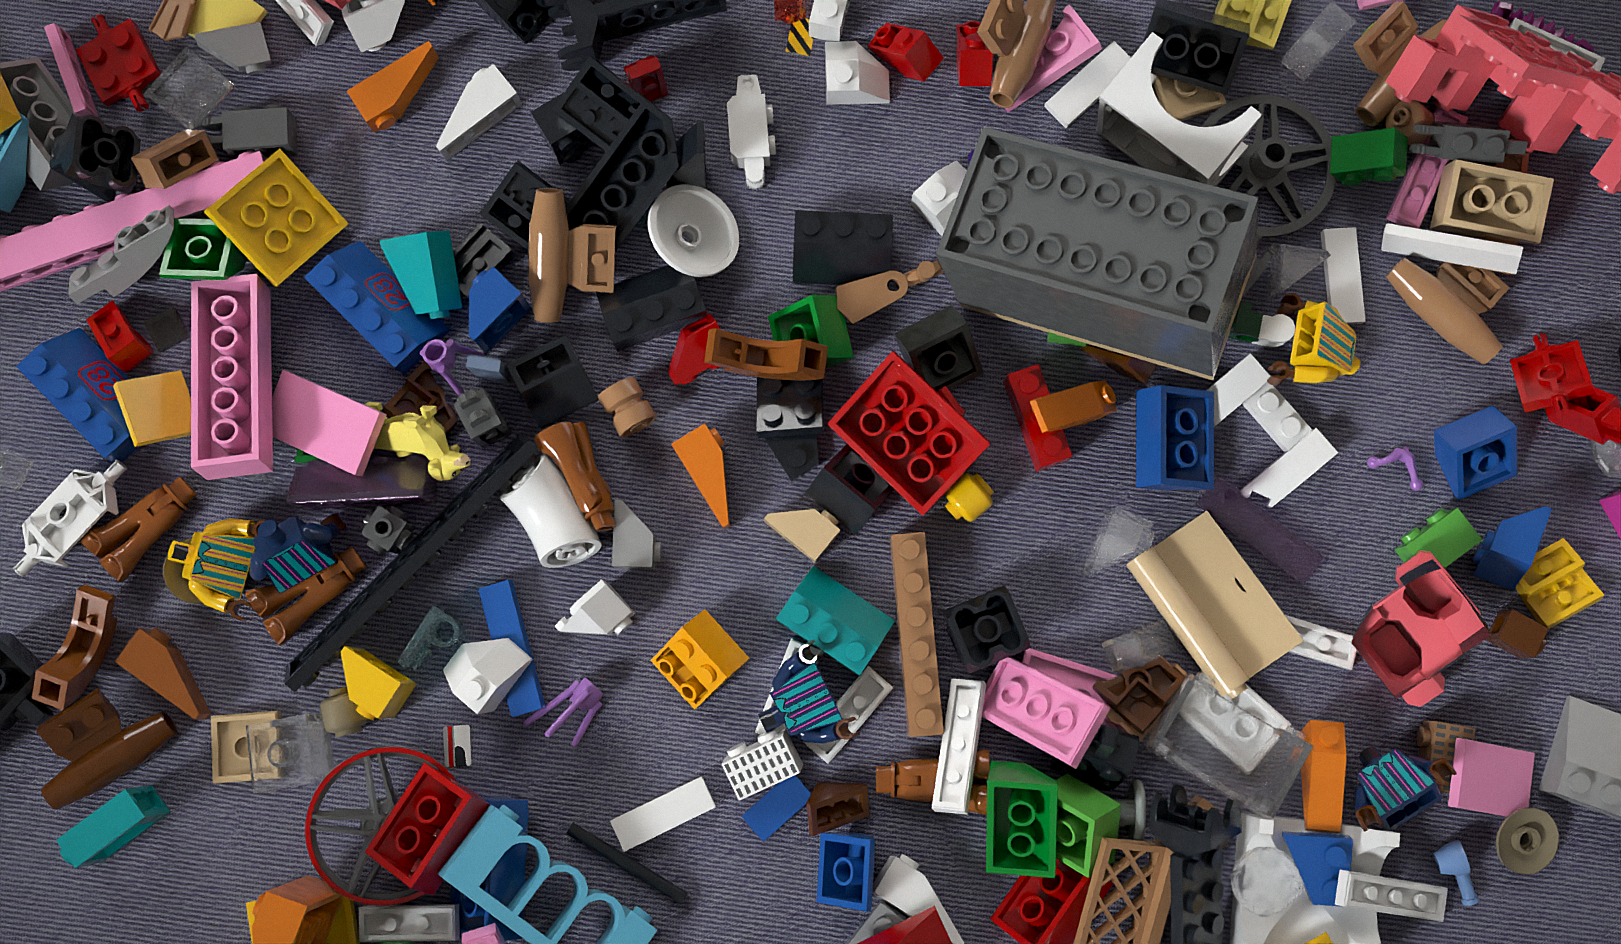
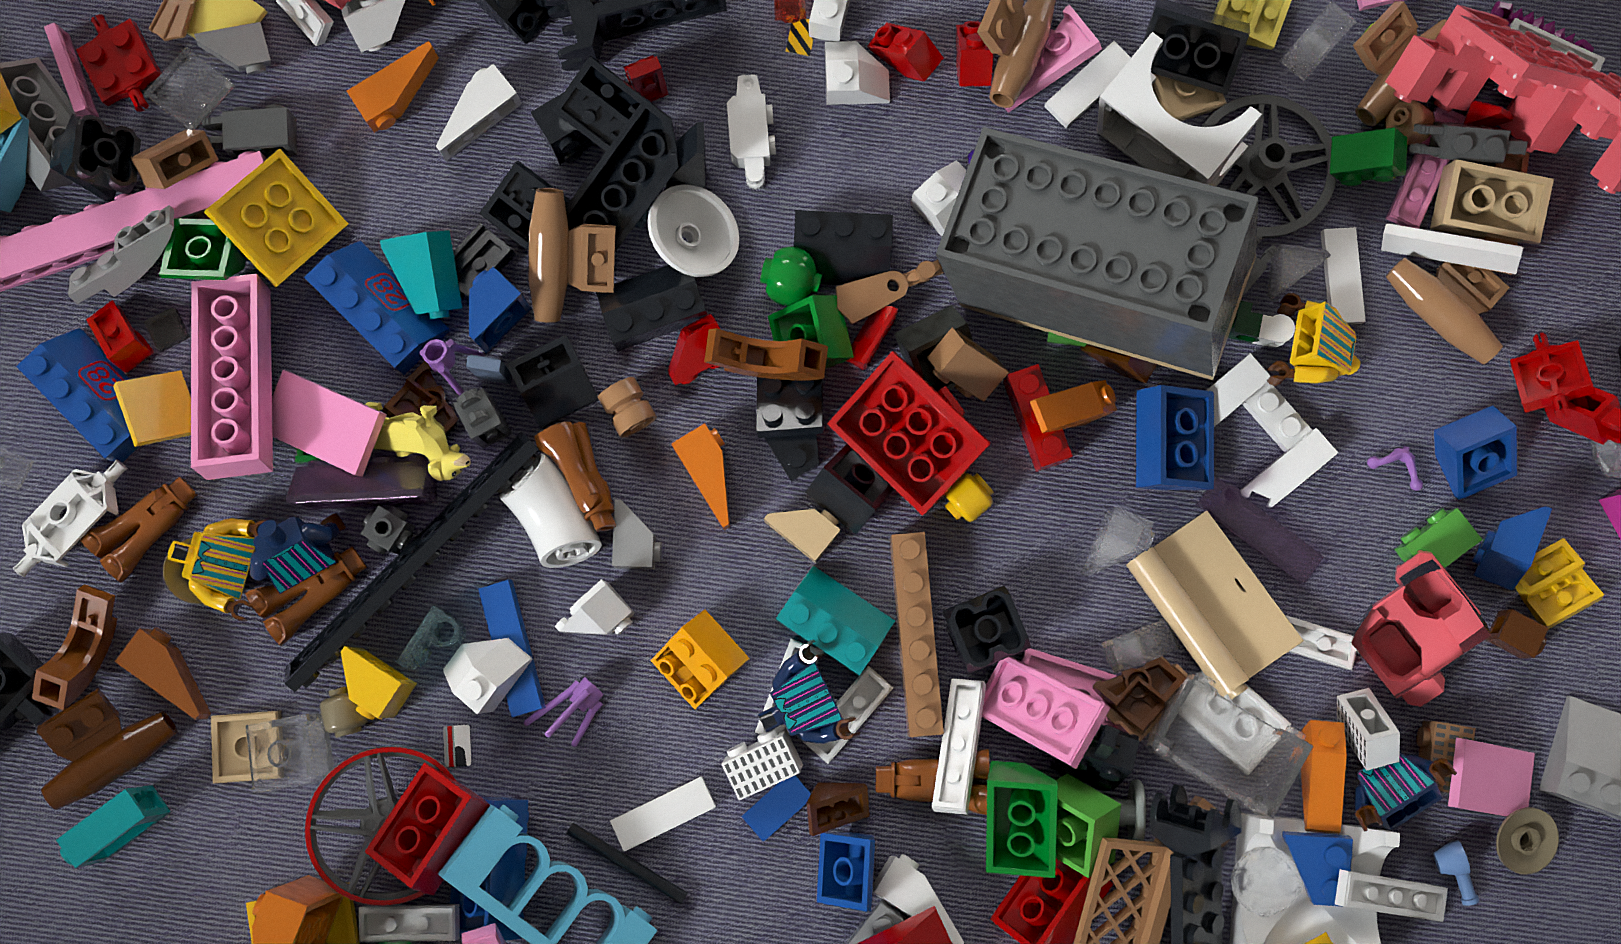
(790, 276): none -> green plant
(872, 336): none -> red slope
(966, 365): none -> medium nougat brick
(1368, 729): none -> white brick
(1487, 114): none -> red slope

